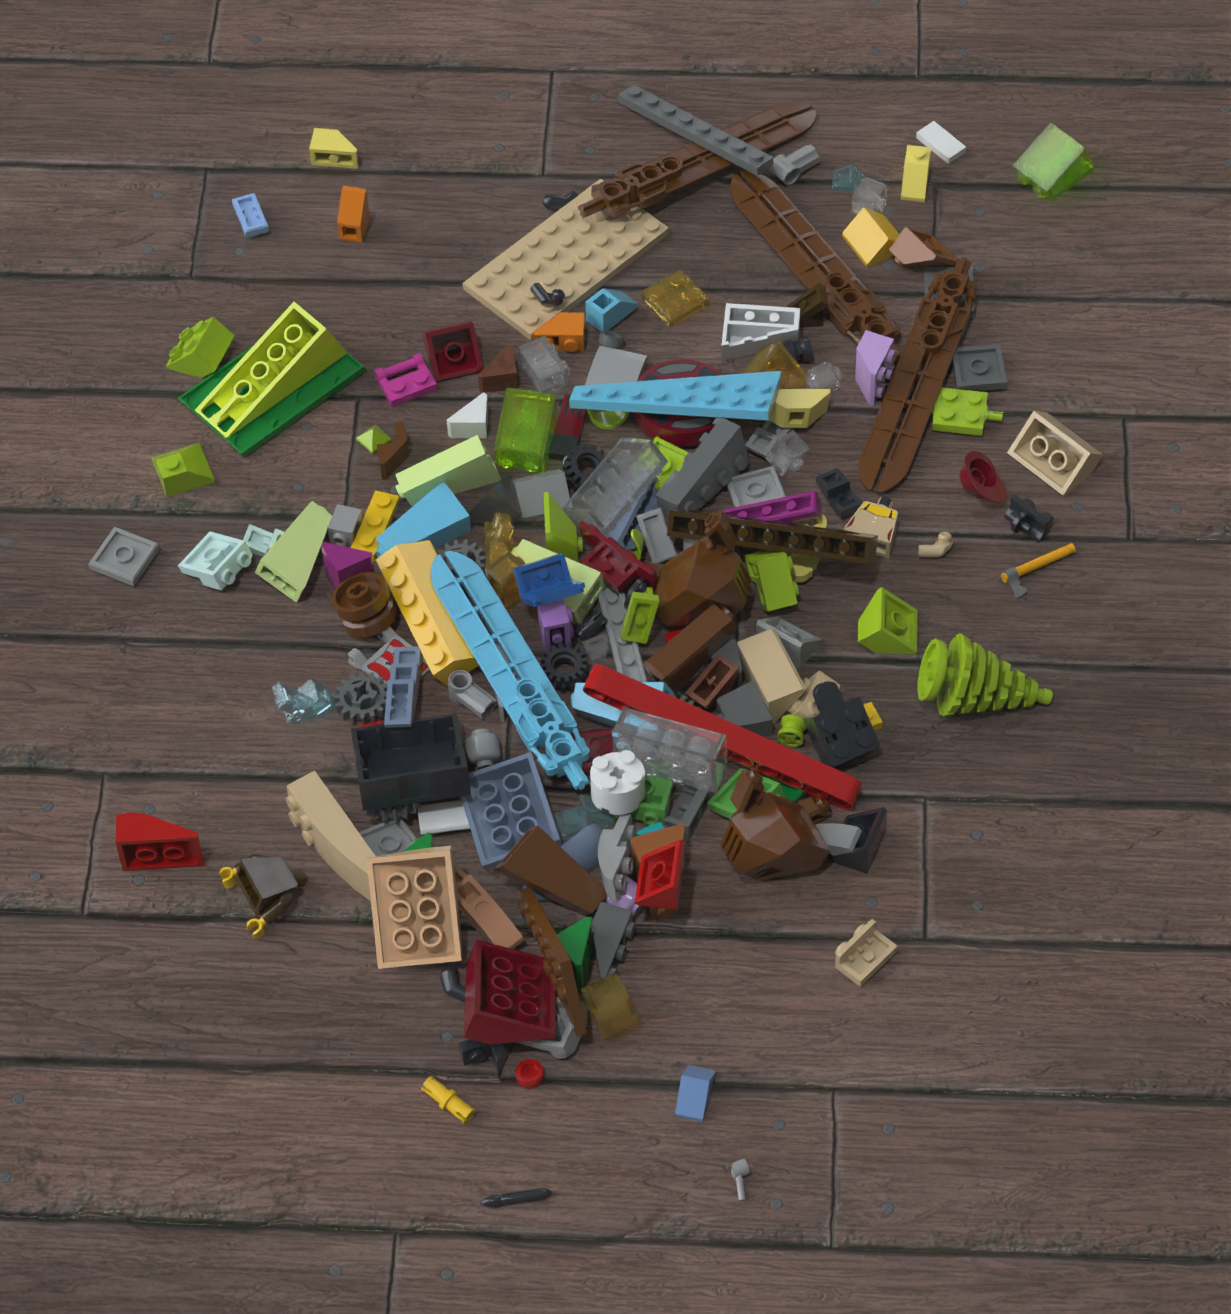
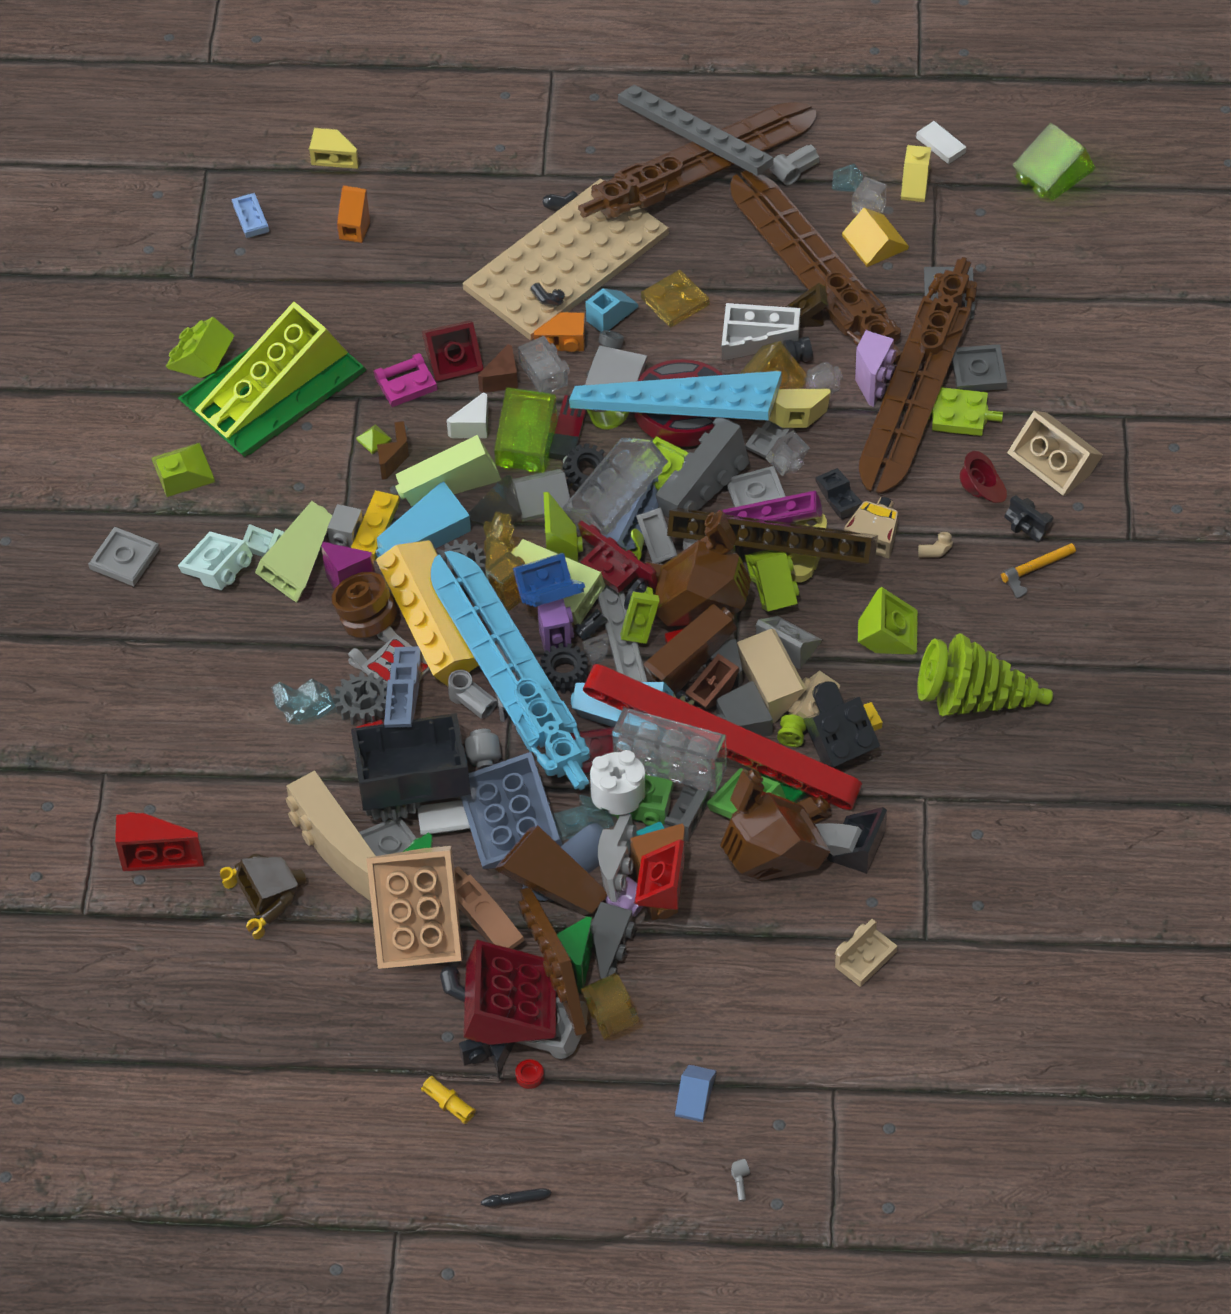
(921, 250): slope -> none

